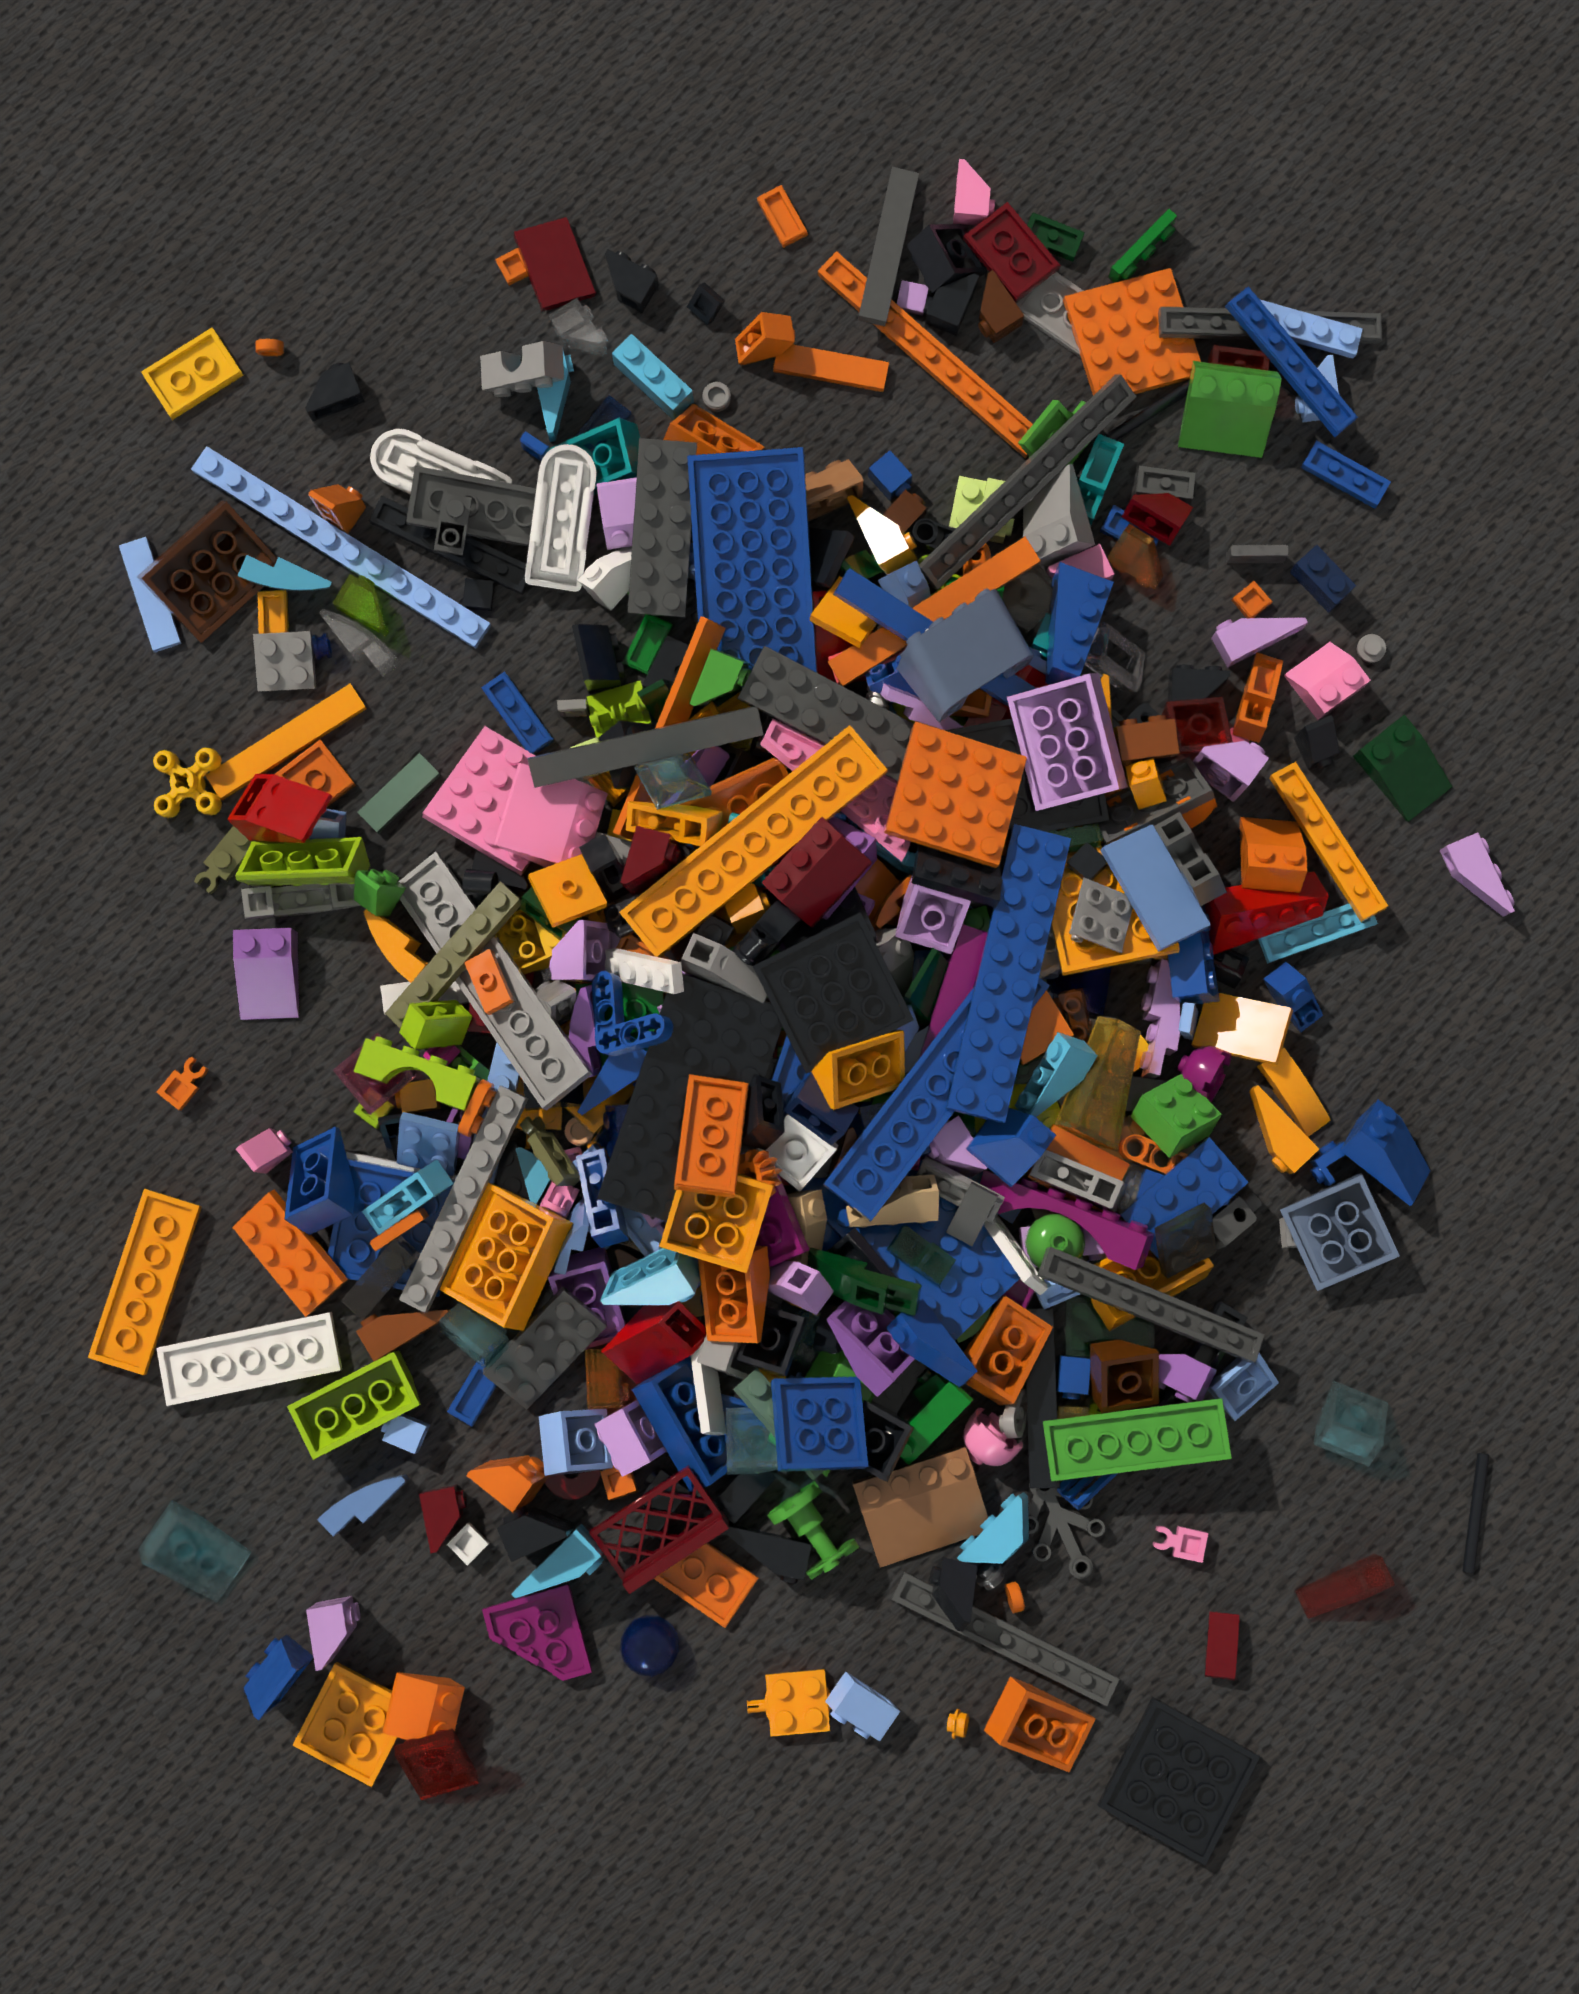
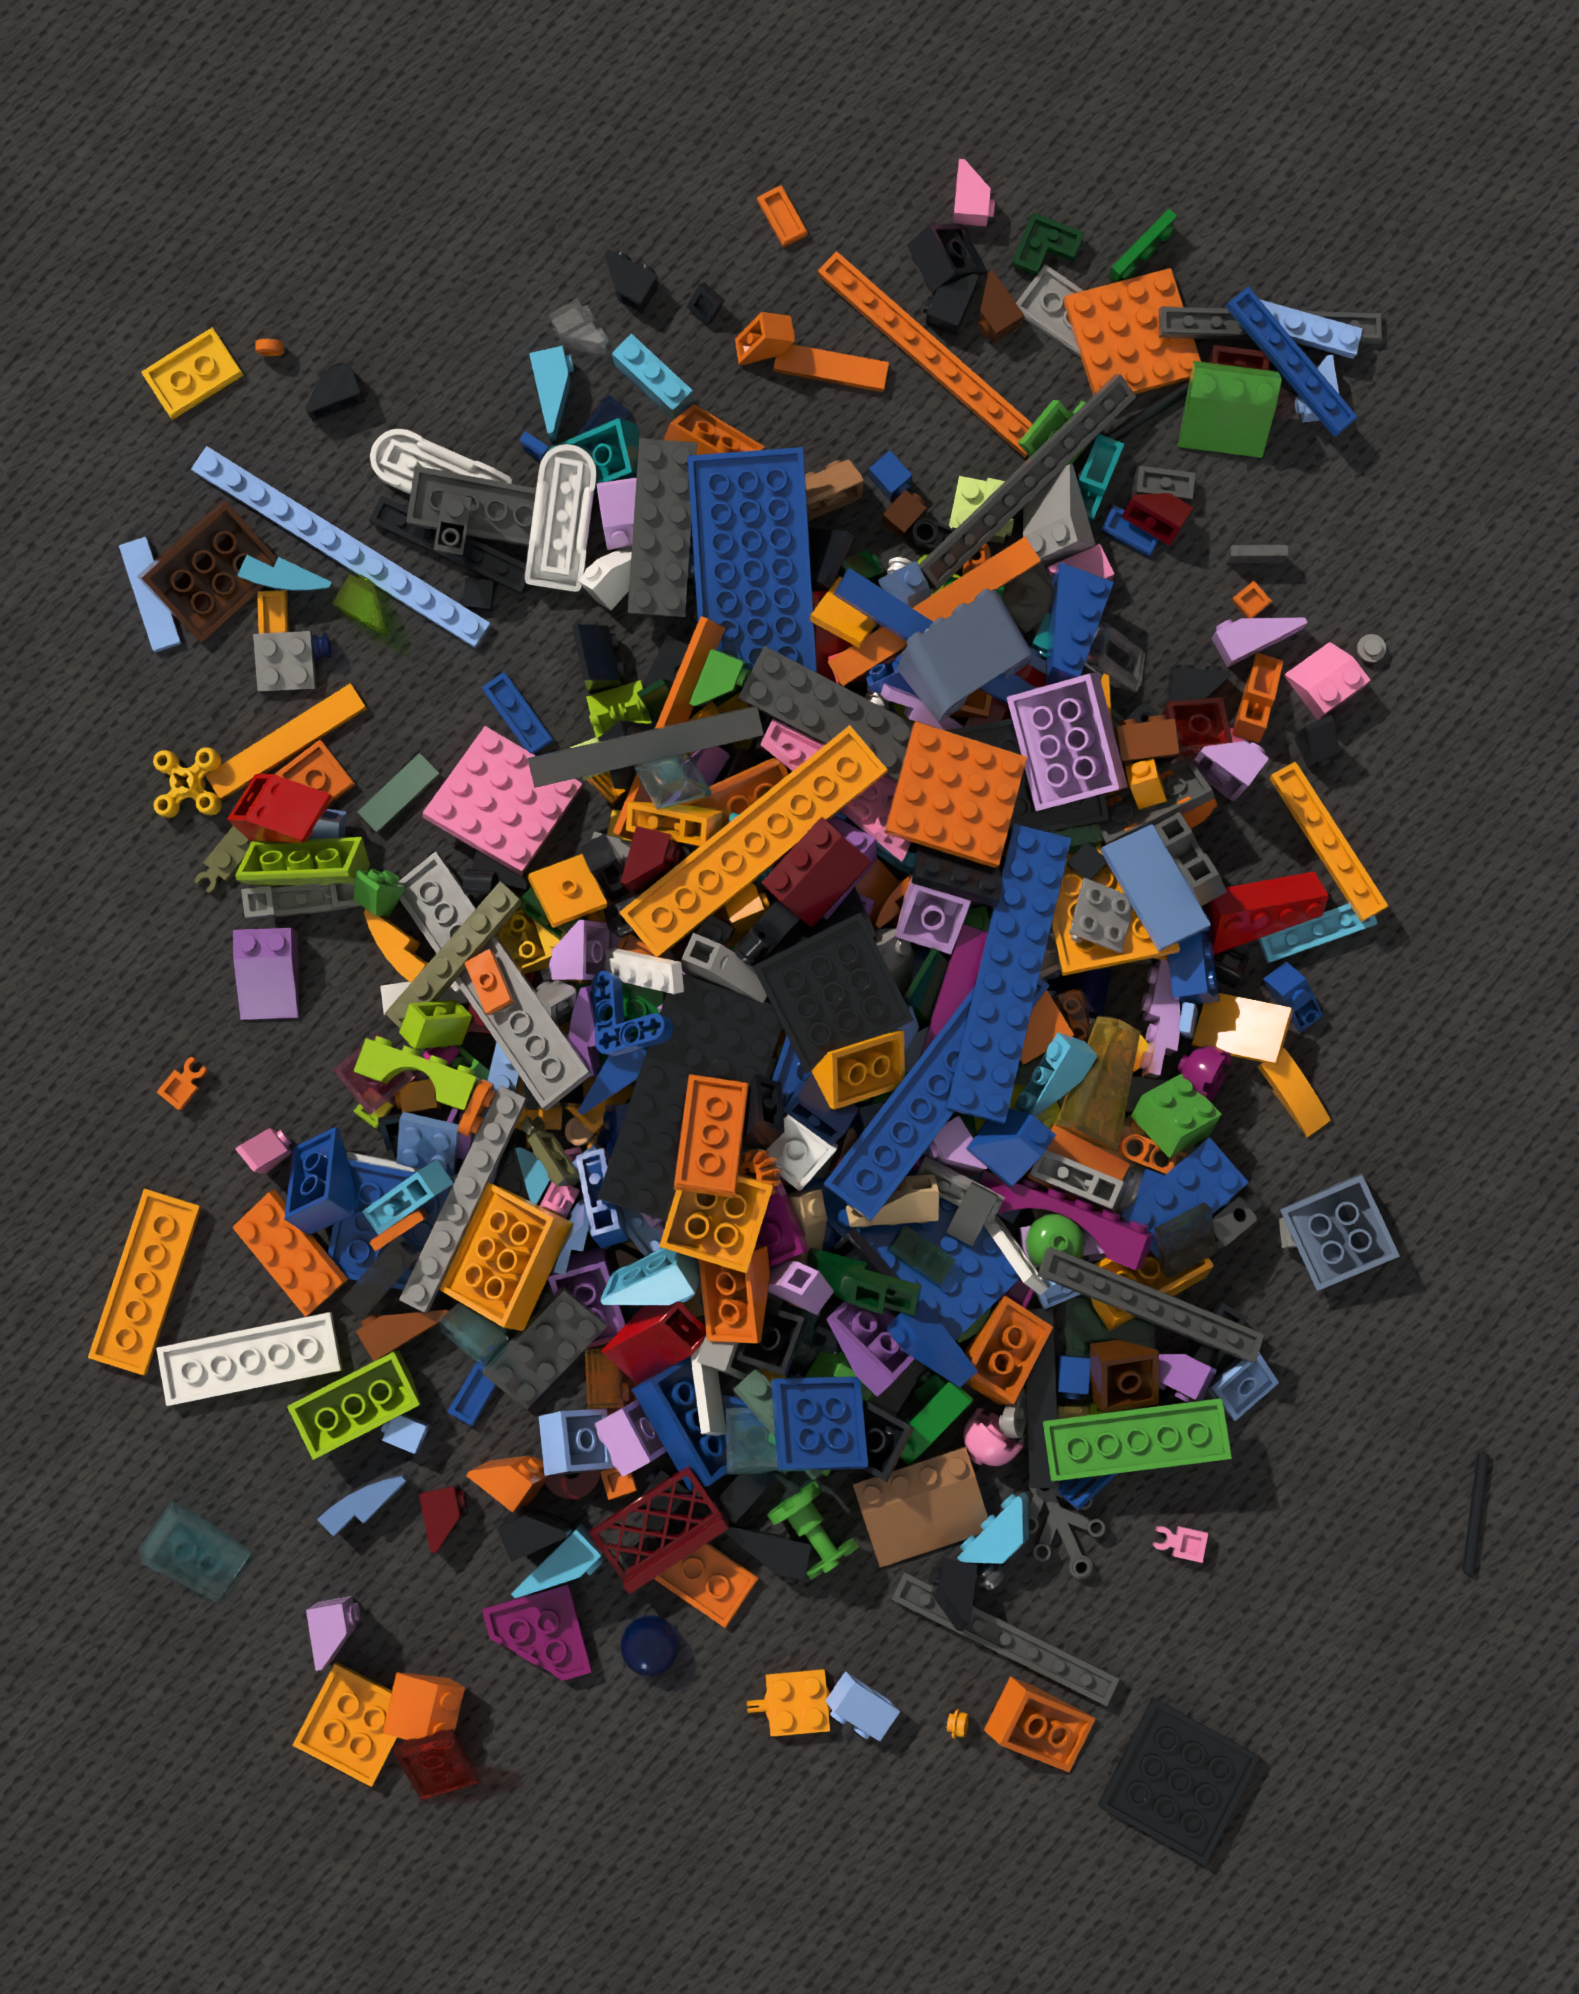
(276, 1675): blue slope -> none
(338, 505): orange slope -> none
(361, 642): clear slope -> none
(468, 1543): white plate -> none
(506, 372): light grey arch -> none
(512, 266): orange tile -> none
(549, 820): bright pink slope -> none
(554, 264): dark red tile -> none
(573, 708): light grey tile -> none
(647, 644): green tile -> none
(716, 396): light grey tile -> none
(887, 541): slope -> none
(888, 246): dark grey tile -> none
(912, 297): lavender tile -> none
(1011, 251): dark red tile -> none
(1014, 1597): orange tile -> none
(1138, 556): clear orange slope -> none
(1222, 1645): dark red slope -> none
(1272, 855): orange slope -> none
(1283, 1138): light orange slope -> none
(1322, 578): dark blue brick -> none
(1329, 1153): blue bracket -> none
(1345, 474): blue plate -> none
(1345, 1586): clear red slope -> none
(1351, 1424): clear light blue slope -> none
(1387, 1151): blue slope -> none
(1404, 768): dark green slope -> none
(1473, 868): lavender slope -> none

